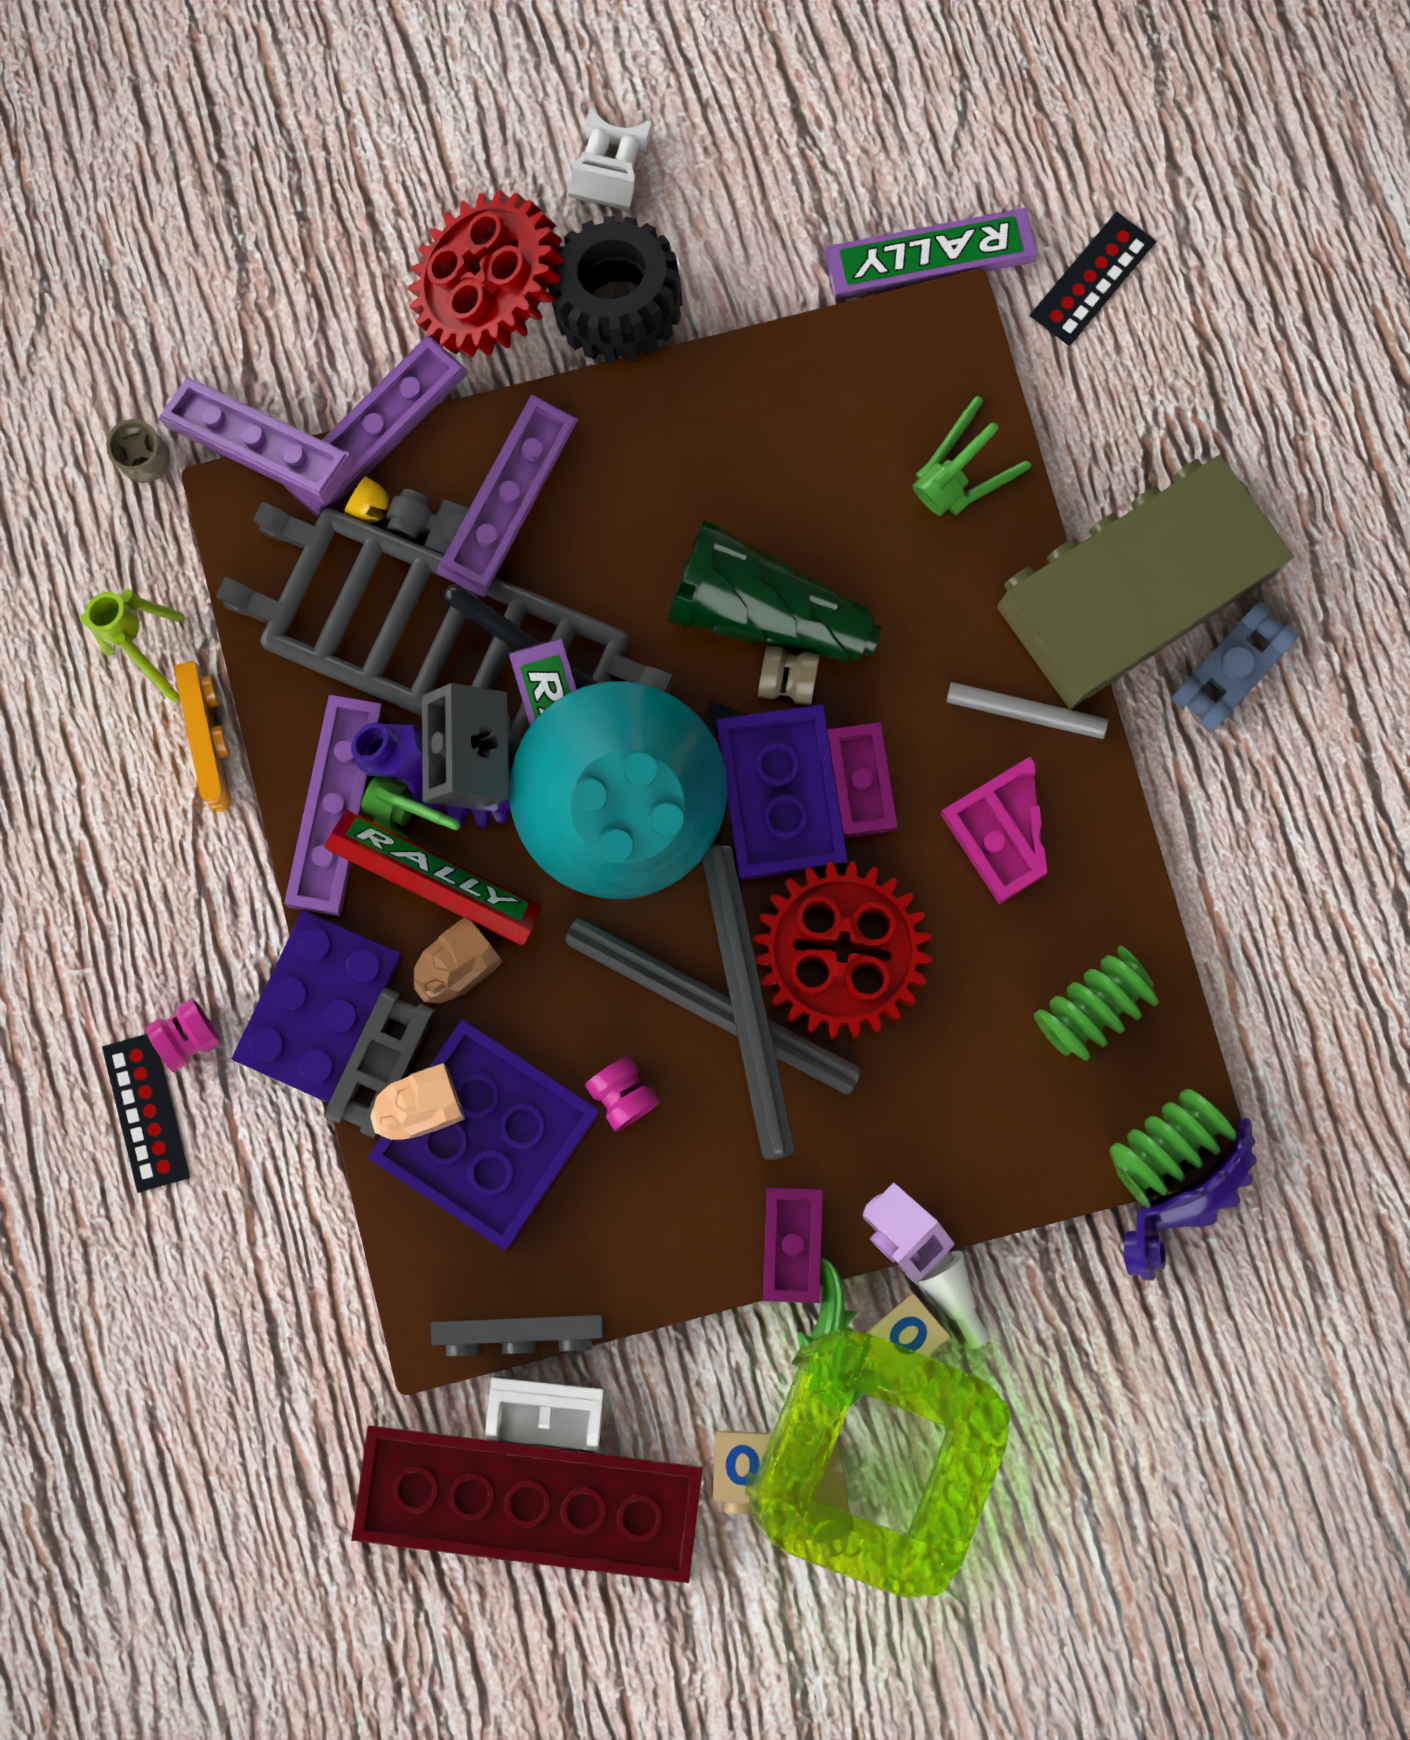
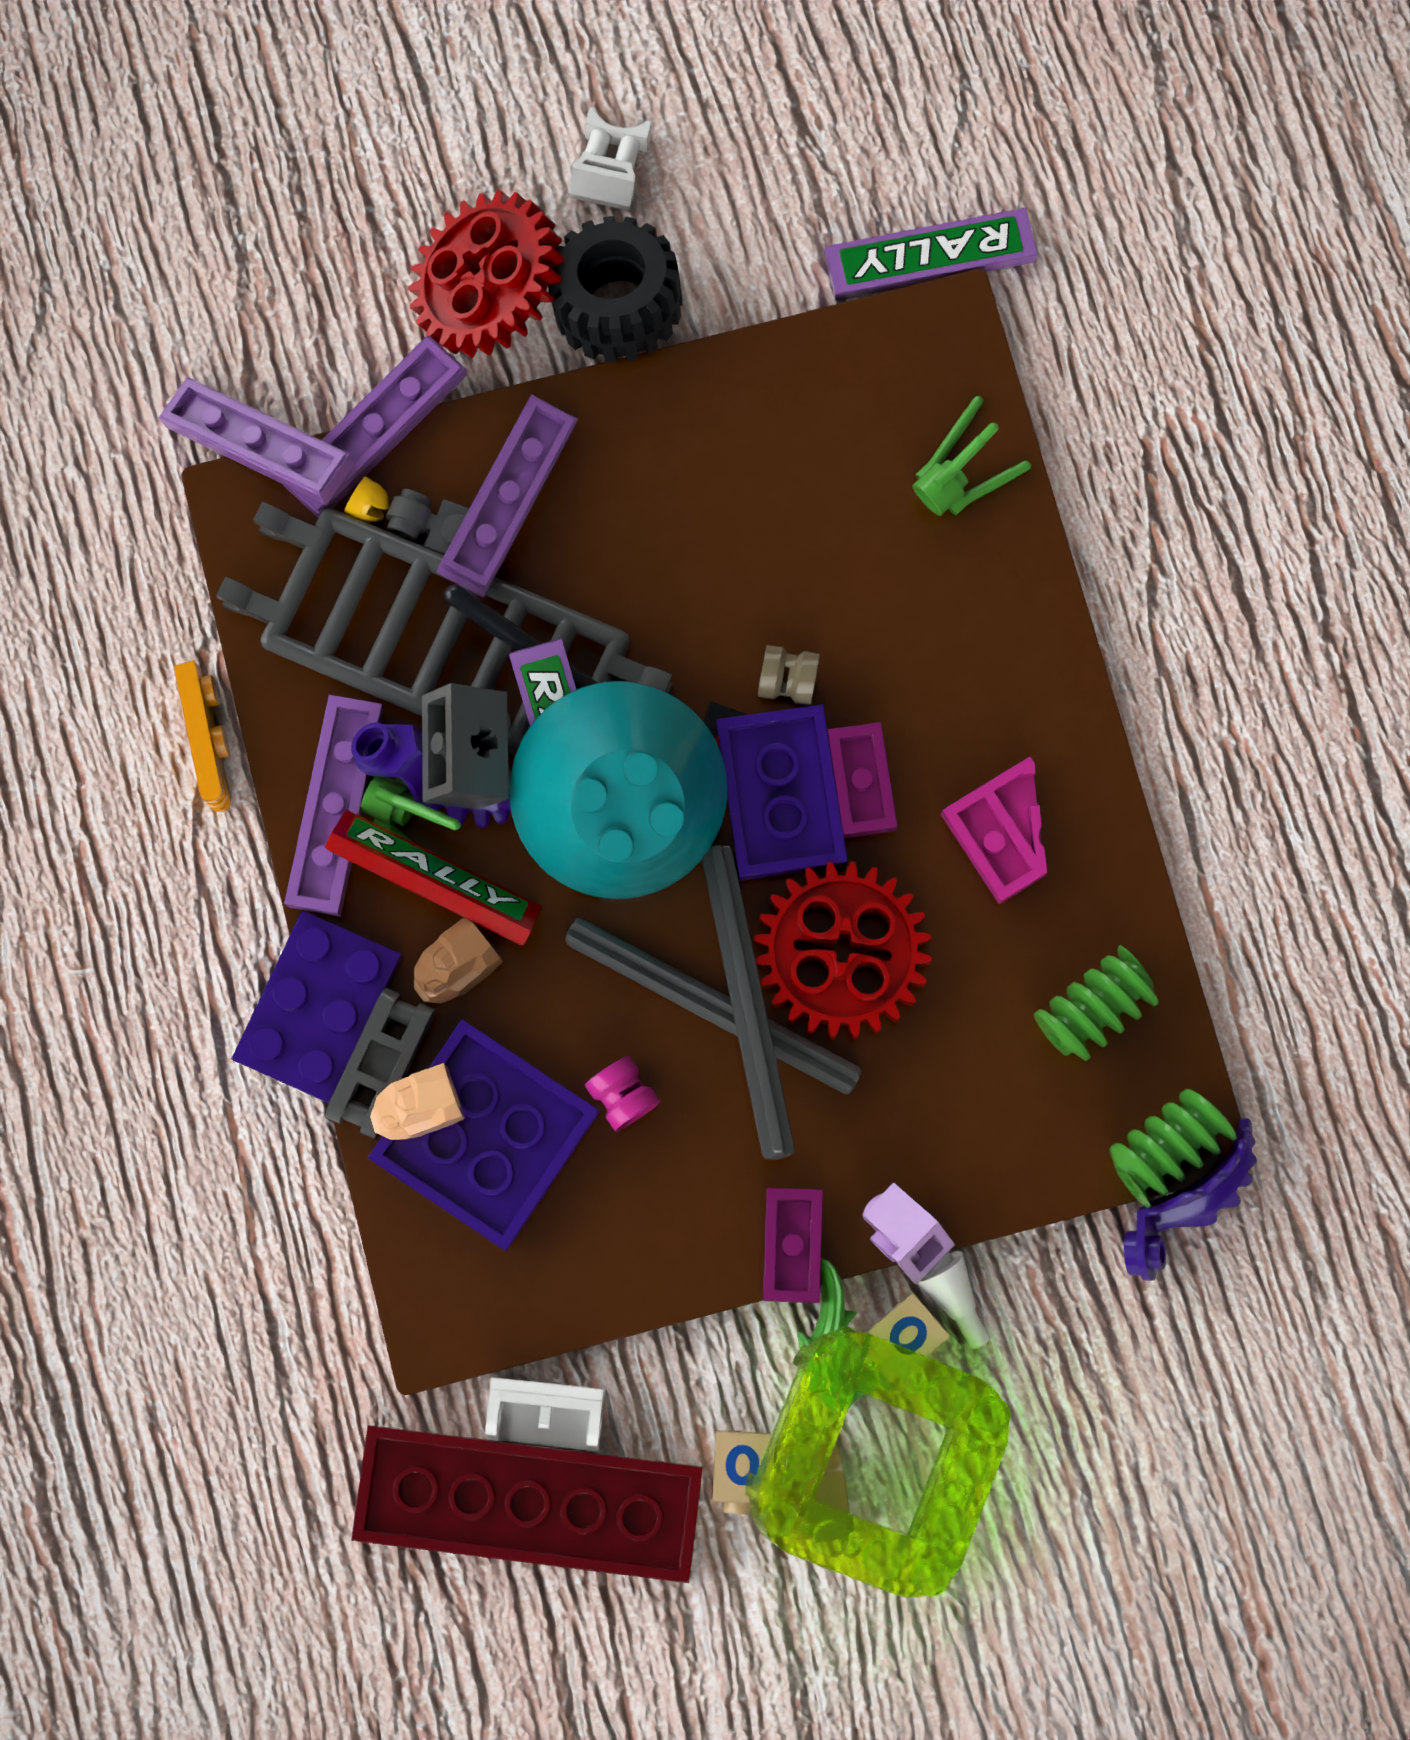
(115, 621): lime plant -> none
(129, 443): dark tan wheel -> none
(145, 1113): black sticker -> none
(173, 1043): dark pink wheel -> none
(517, 1335): dark grey plate -> none
(759, 598): dark green cone -> none
(1027, 710): light grey bar -> none
(1092, 278): black sticker -> none
(1142, 579): olive brick -> none
(1235, 666): sand blue plate -> none

